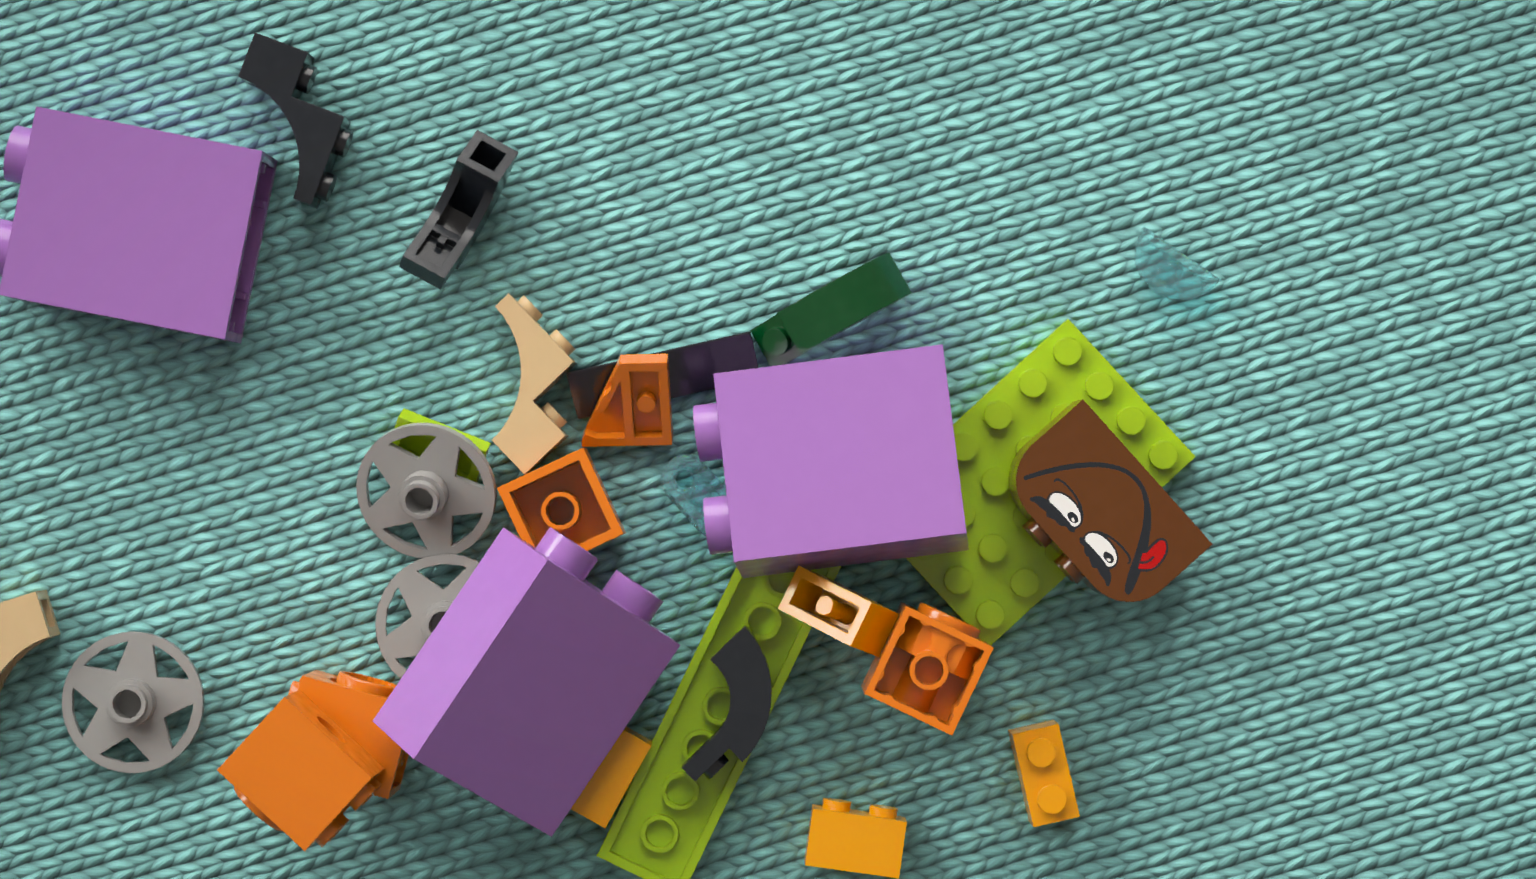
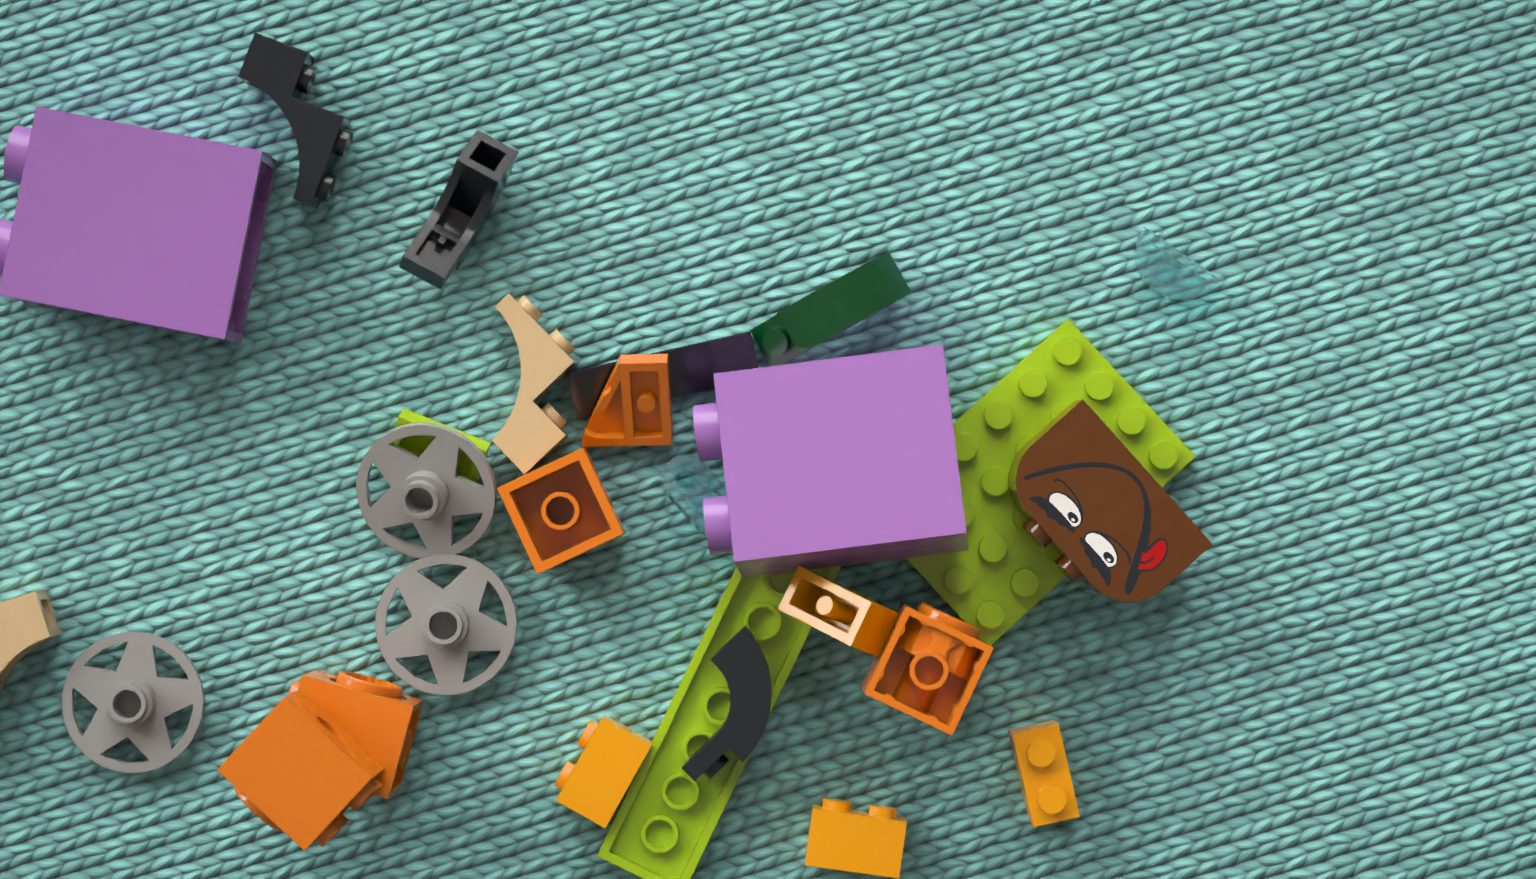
(529, 677): medium lavender brick -> none

